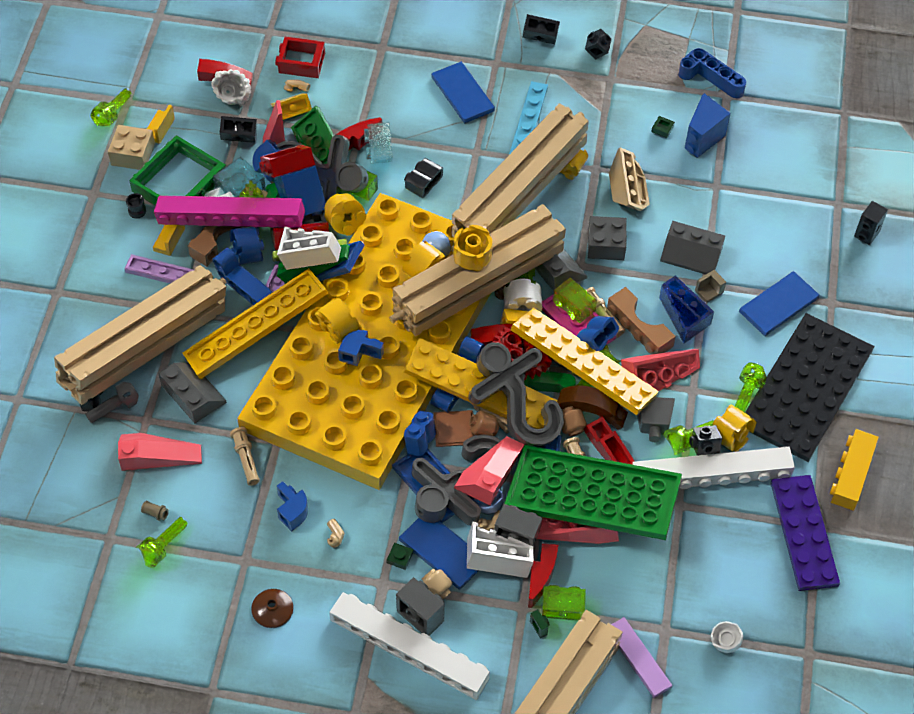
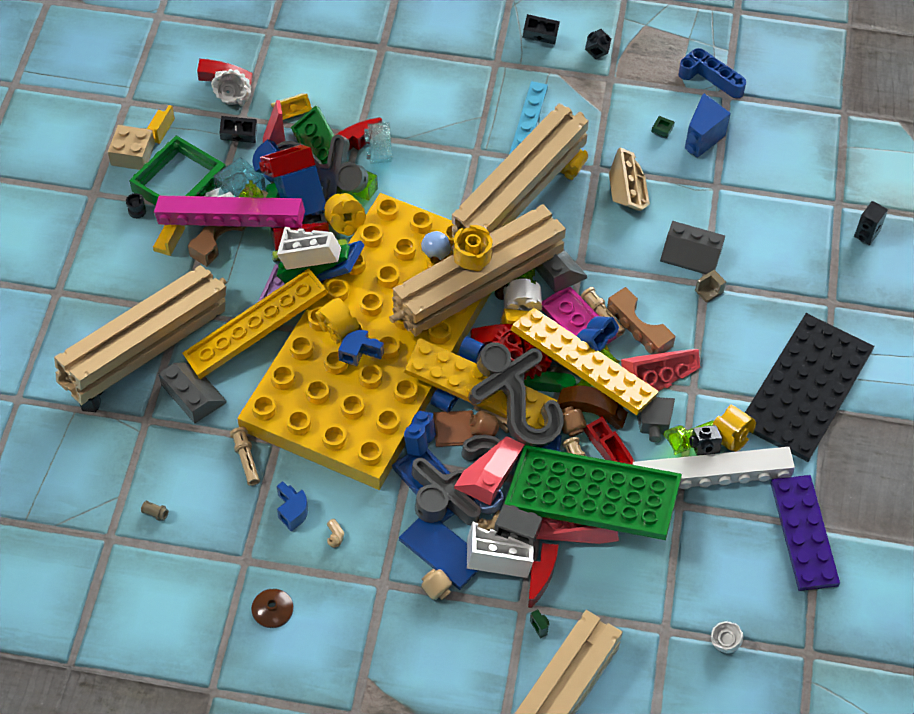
(108, 111): clear neon green piece -> none
(115, 401): dark grey piece -> none
(153, 451): coral wedge -> none
(153, 549): clear neon green piece -> none
(154, 269): lavender tile -> none
(239, 278): blue beam -> none
(247, 245): blue brick -> none
(289, 84): tan arm -> none
(301, 68): red window -> none
(399, 556): dark green plate -> none
(410, 645): white brick -> none
(420, 606): dark grey brick -> none
(422, 258): yellow brick -> none
(423, 177): black brick -> none
(463, 92): blue tile -> none
(563, 602): clear neon green brick -> none
(574, 300): clear neon green brick -> none
(607, 238): dark grey brick -> none
(641, 660): lavender tile -> none
(685, 309): clear blue wedge -> none
(751, 381): clear neon green piece -> none
(779, 303): blue tile -> none
(854, 469): yellow brick -> none

